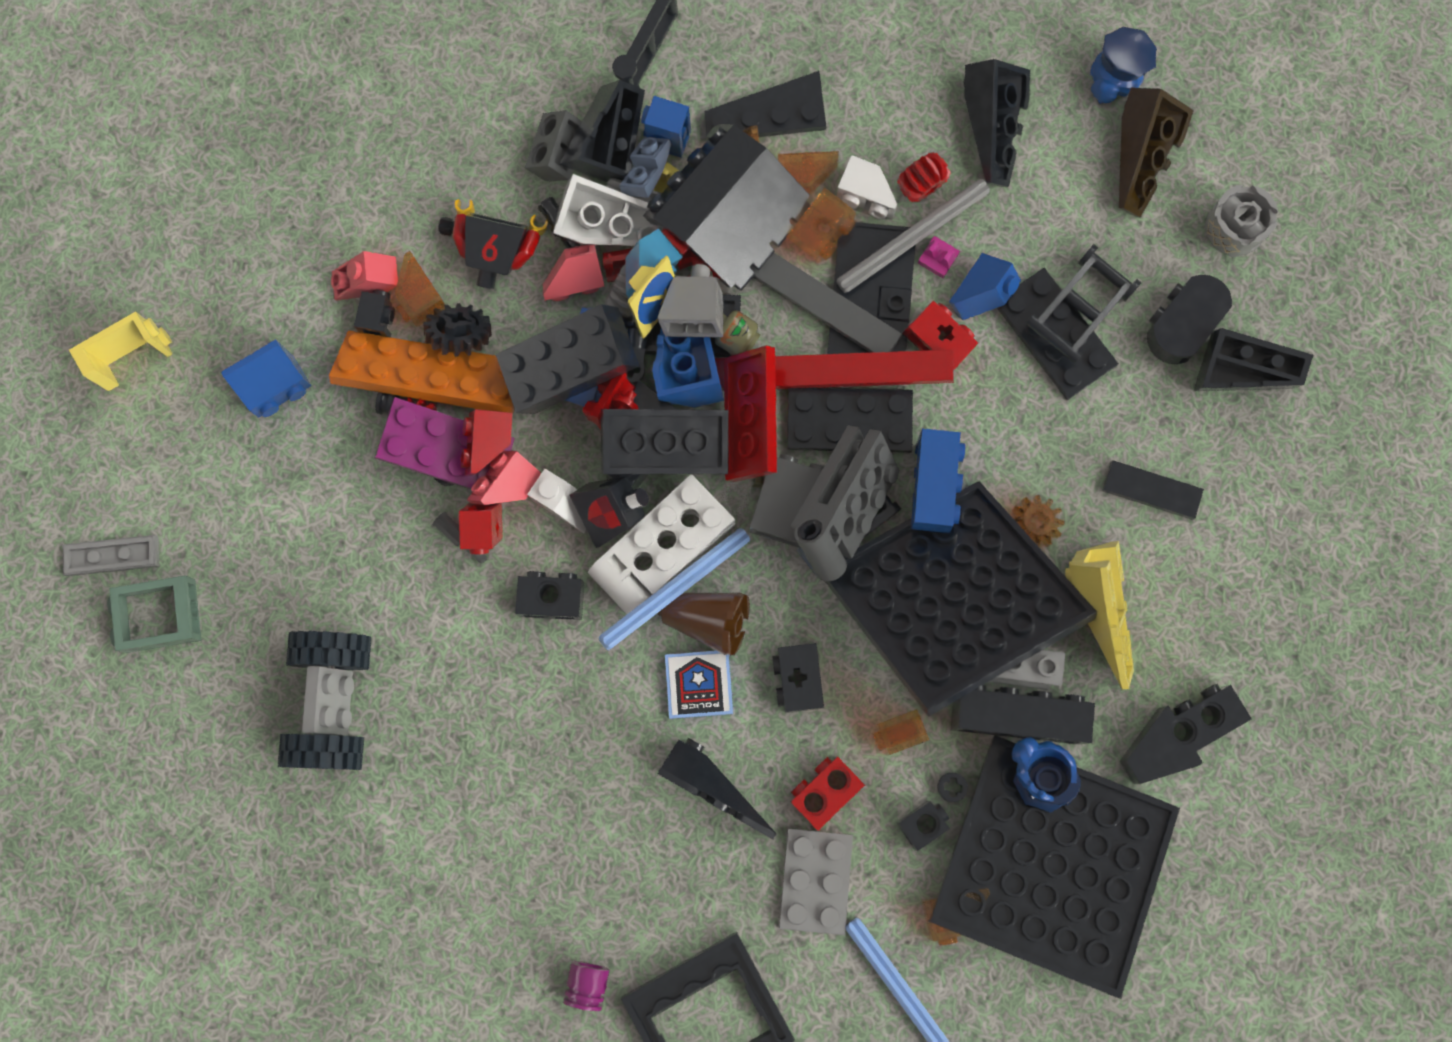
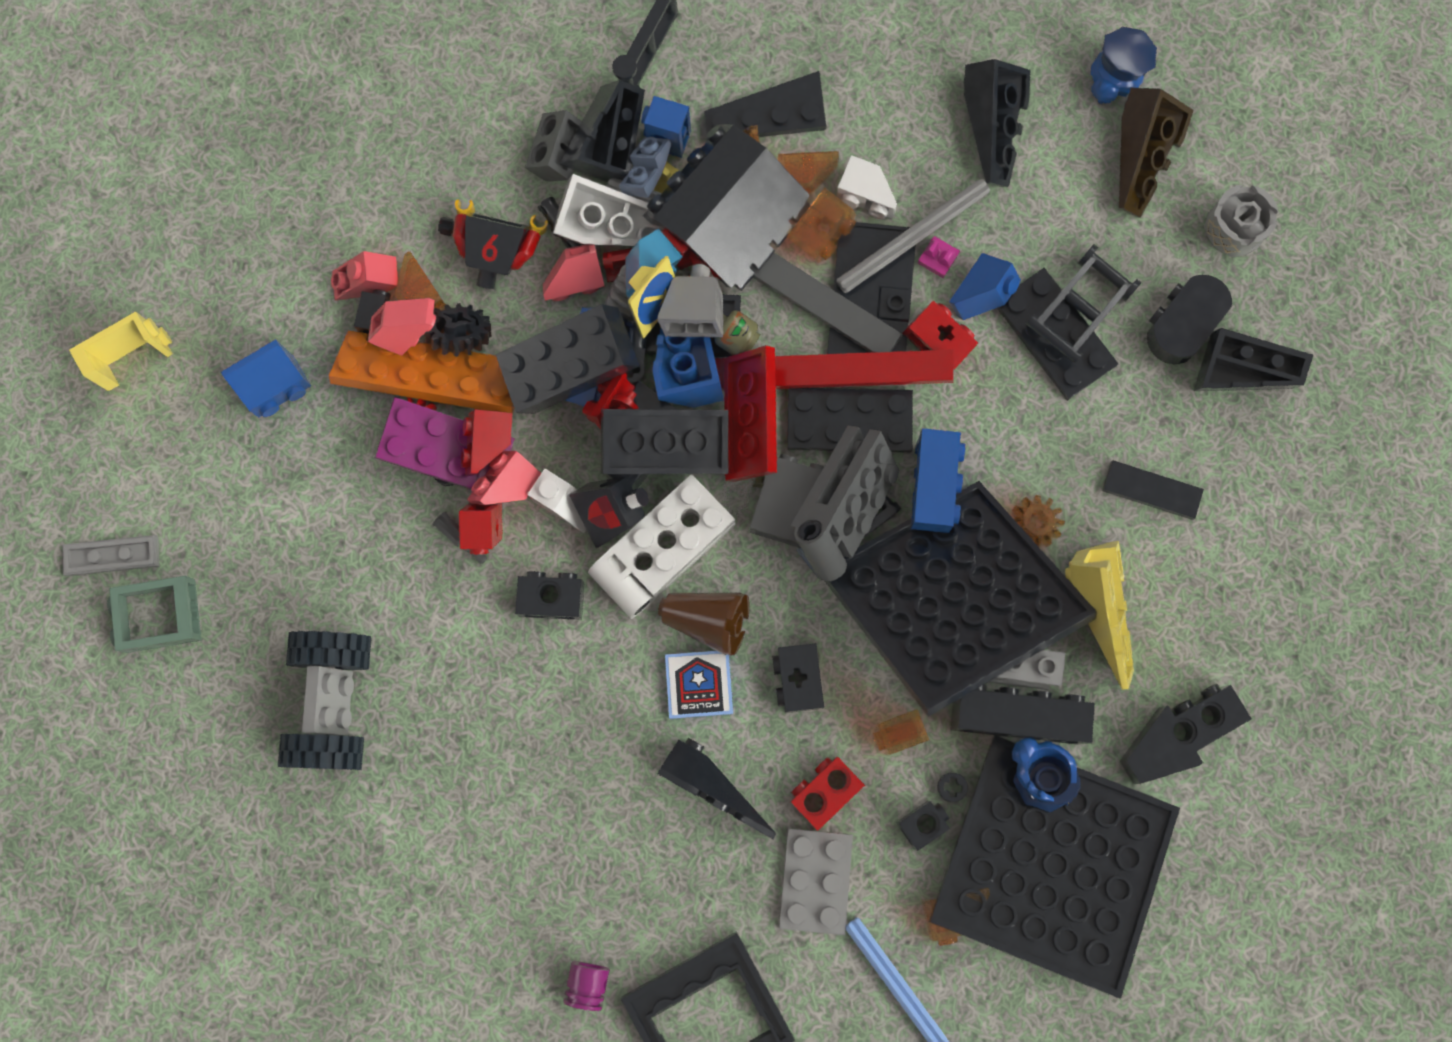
(384, 402): black bush -> none
(401, 324): none -> coral slope
(673, 589): light blue axle -> none
(923, 177): red gear -> none

